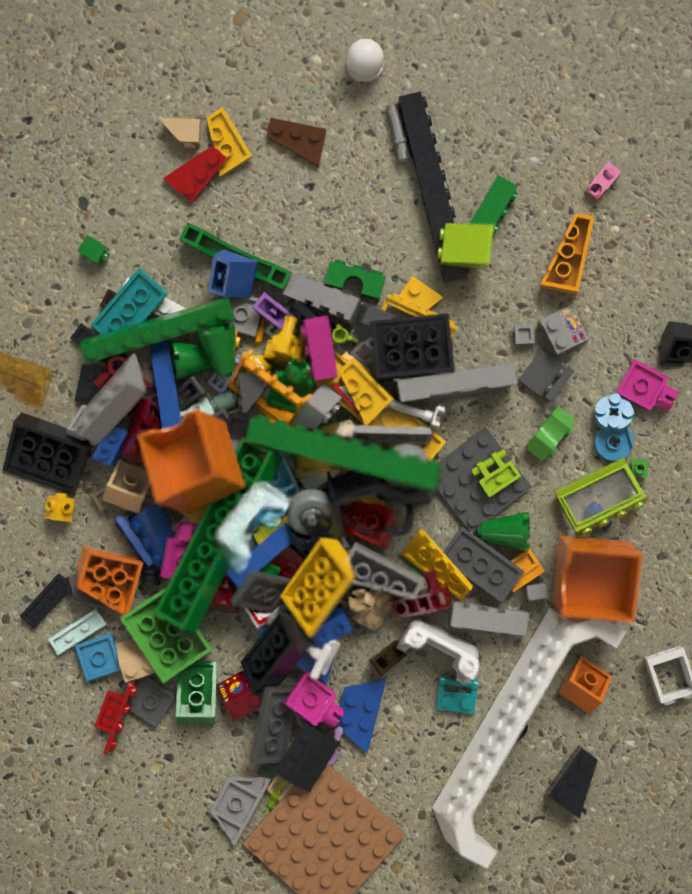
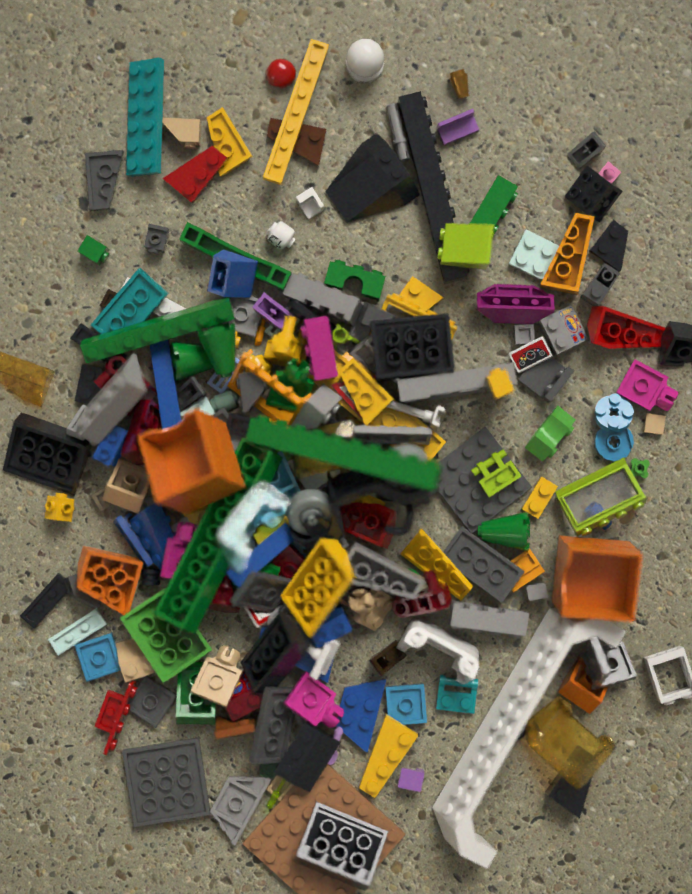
(102, 175): none -> dark grey wing
(145, 117): none -> teal plate
(162, 233): none -> dark grey brick
(166, 782): none -> dark grey plate
(218, 677): none -> tan plate
(226, 727): none -> dark orange plate
(280, 73): none -> red hair
(280, 235): none -> white head
(296, 112): none -> yellow plate
(310, 203): none -> white panel
(341, 846): none -> black slope
(371, 182): none -> black wedge
(389, 749): none -> yellow wing
(407, 703): none -> dark azure plate
(411, 779): none -> medium lavender panel
(457, 127): none -> medium lavender panel
(459, 81): none -> pearl gold cone
(499, 383): none -> yellow brick
(515, 303): none -> magenta wedge
(530, 354): none -> slope
(533, 255): none -> light aqua plate
(539, 497): none -> yellow plate
(567, 743): none -> clear yellow windscreen
(586, 150): none -> dark grey slope
(593, 194): none -> black bracket
(598, 668): none -> bracket
(600, 285): none -> dark grey slope
(611, 245): none -> black wing
(619, 330): none -> red wedge
(654, 424): none -> tan tile

